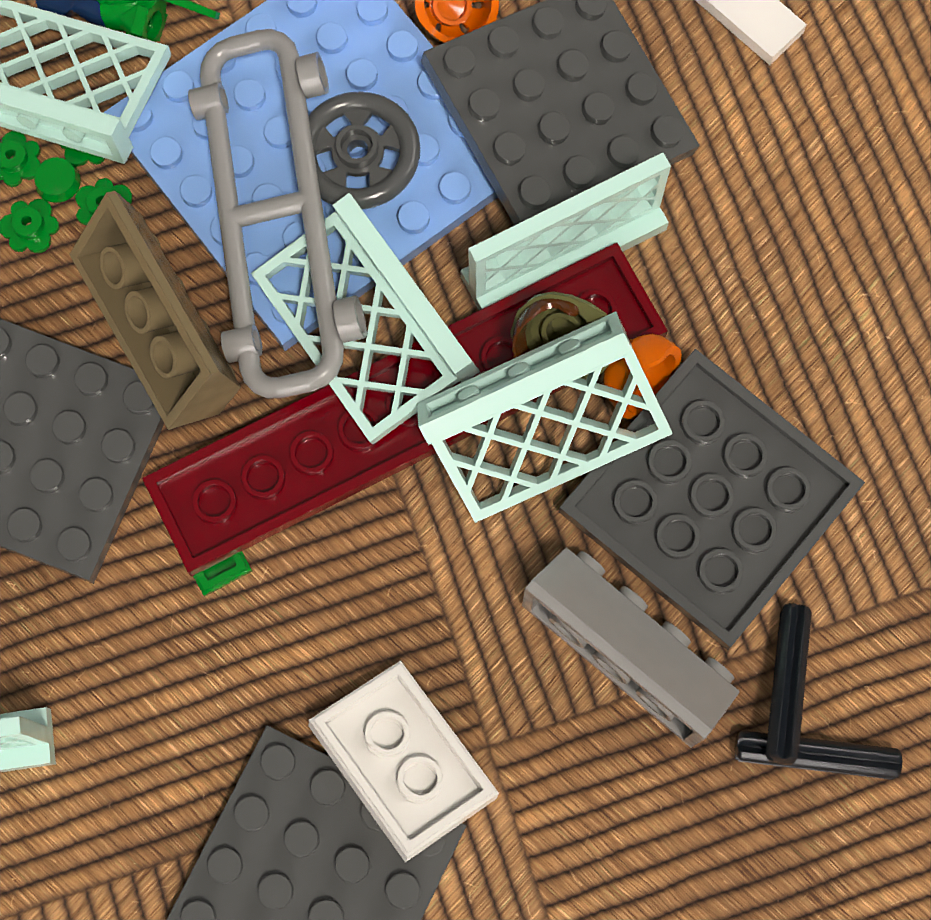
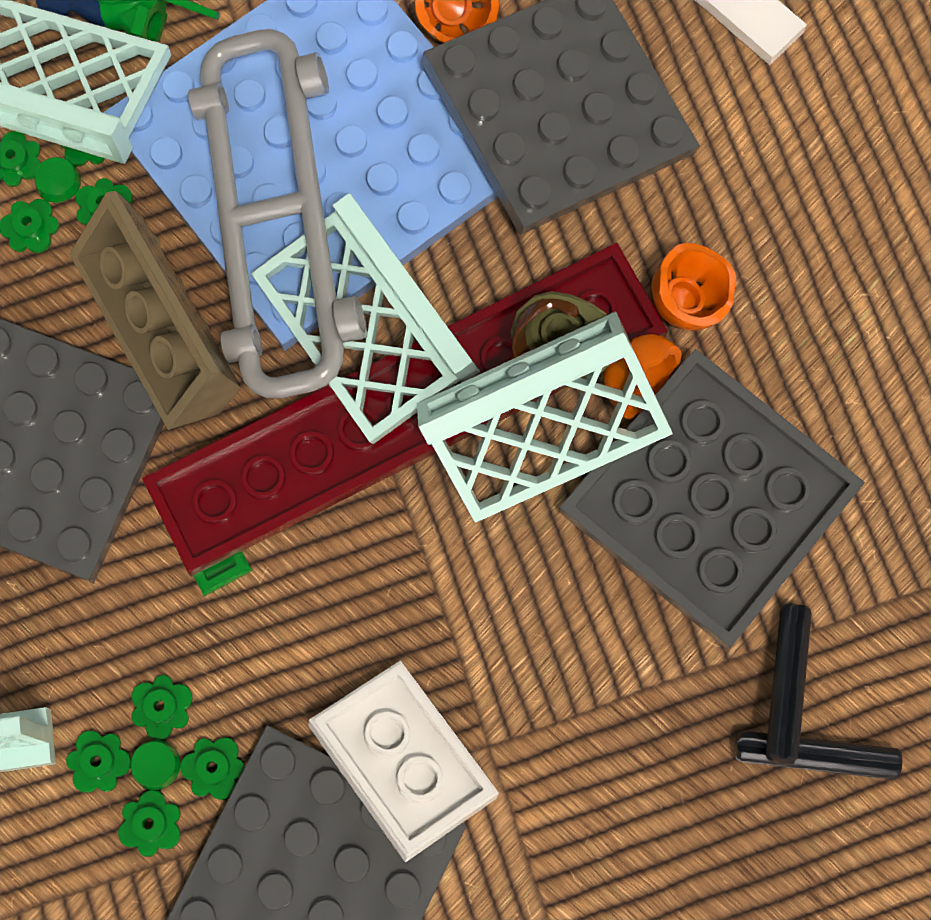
(155, 765): none -> green plant
(399, 137): dark grey plate -> none
(614, 211): light aqua fence -> none
(630, 646): light grey slope -> none
(682, 299): none -> orange helmet

